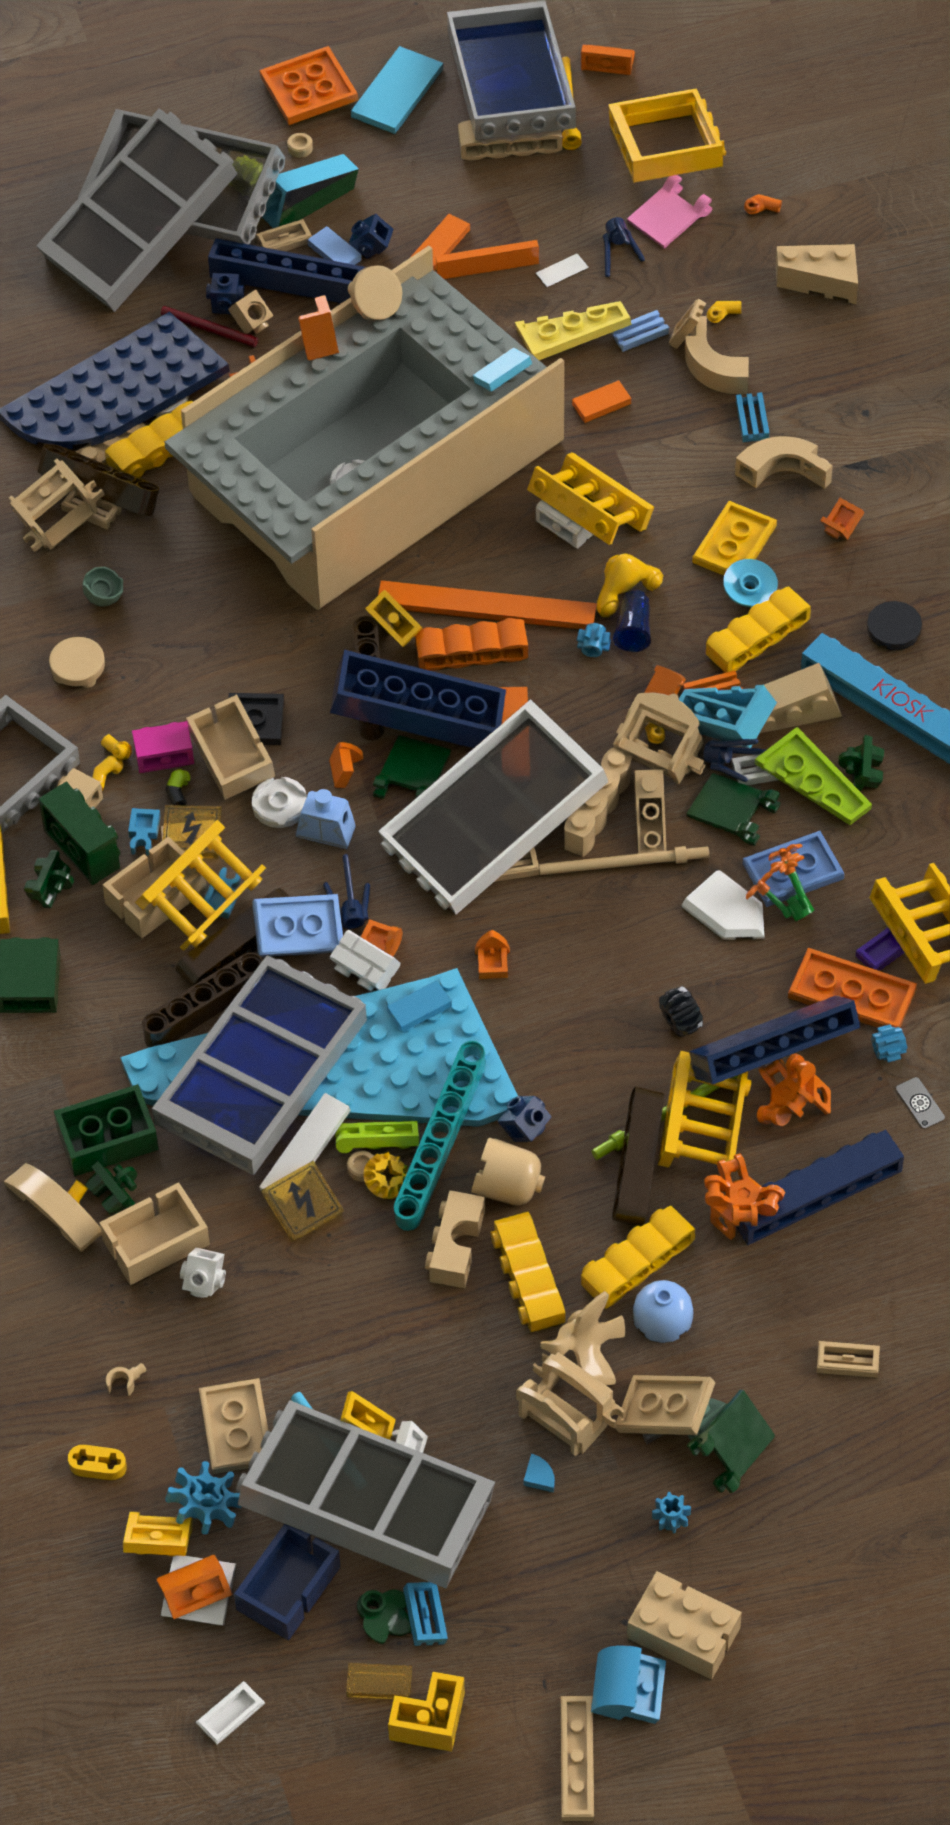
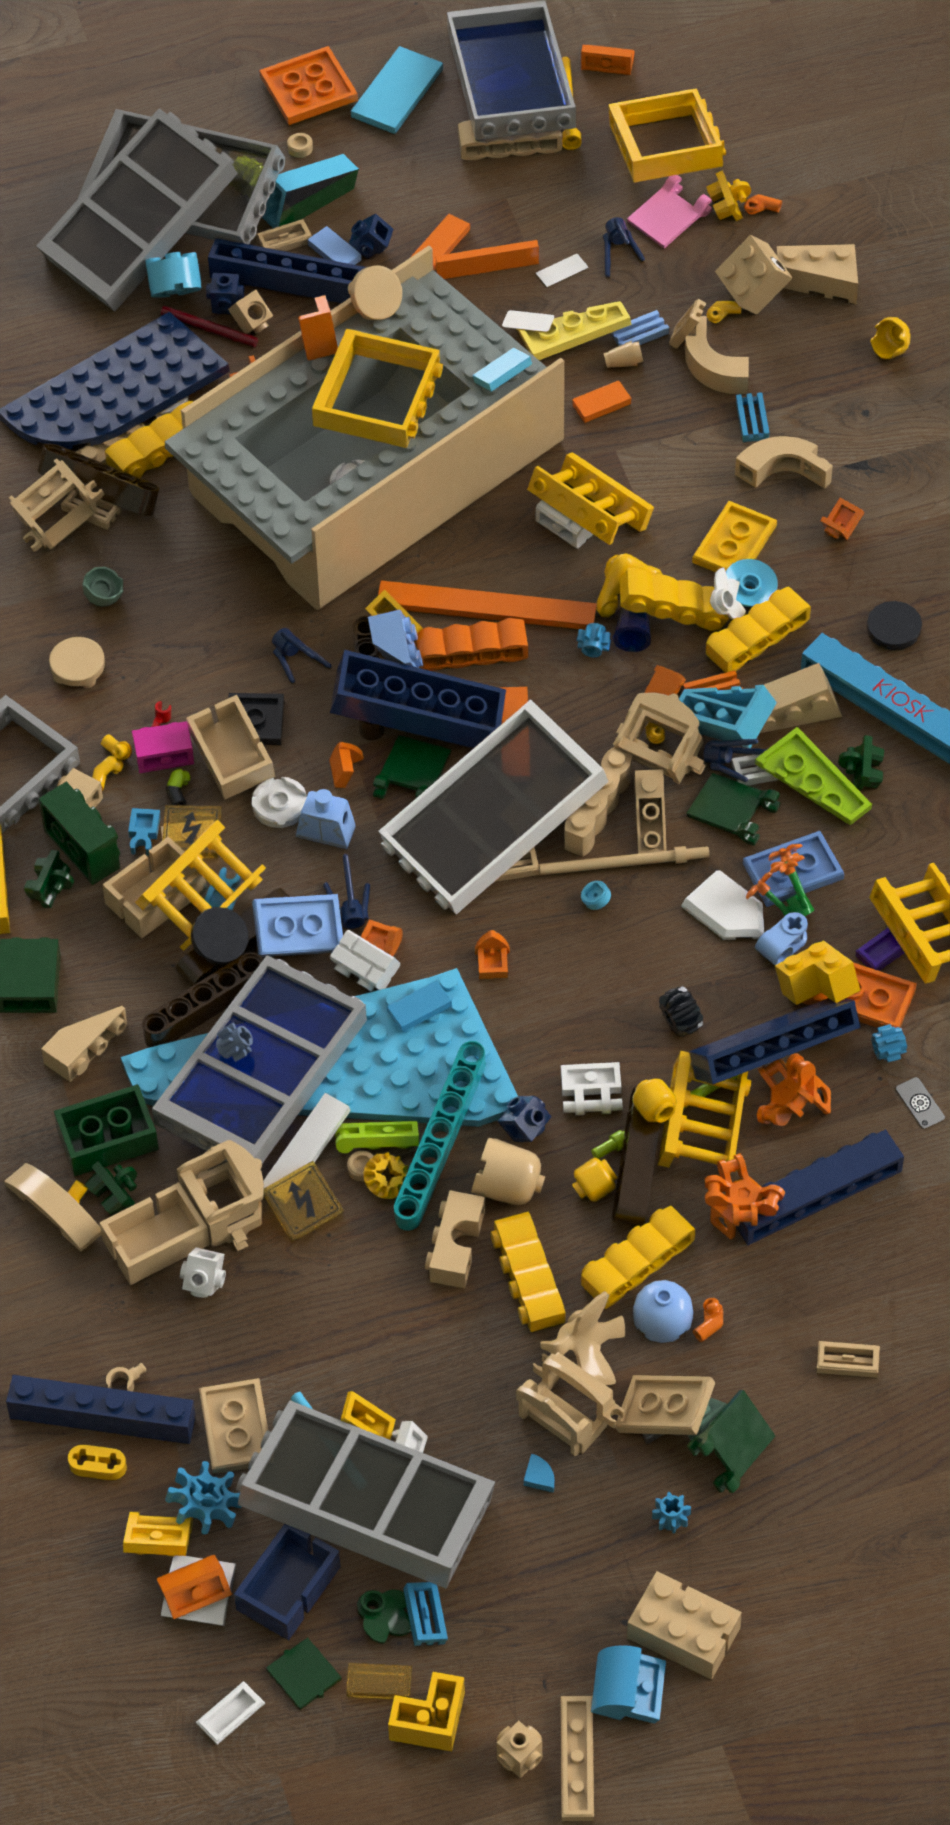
(79, 1043): none -> tan slope
(101, 1409): none -> dark blue brick
(161, 716): none -> red hand
(173, 275): none -> medium azure brick
(219, 935): none -> black tile
(234, 1042): none -> sand blue gear
(247, 1180): none -> tan animal
(288, 644): none -> dark blue plant
(303, 1673): none -> dark green piece
(385, 350): none -> yellow window
(395, 638): none -> light blue slope
(519, 1748): none -> tan brick
(528, 321): none -> white sticker
(591, 1080): none -> white plate
(594, 1179): none -> yellow head
(595, 895): none -> medium azure tile
(624, 355): none -> tan cone
(654, 1100): none -> yellow head
(669, 598): none -> yellow brick
(712, 1319): none -> orange arm
(724, 596): none -> white plate
(732, 193): none -> yellow hips
(753, 274): none -> tan brick
(783, 938): none -> light blue piece
(815, 972): none -> yellow brick
(891, 338): none -> yellow hair

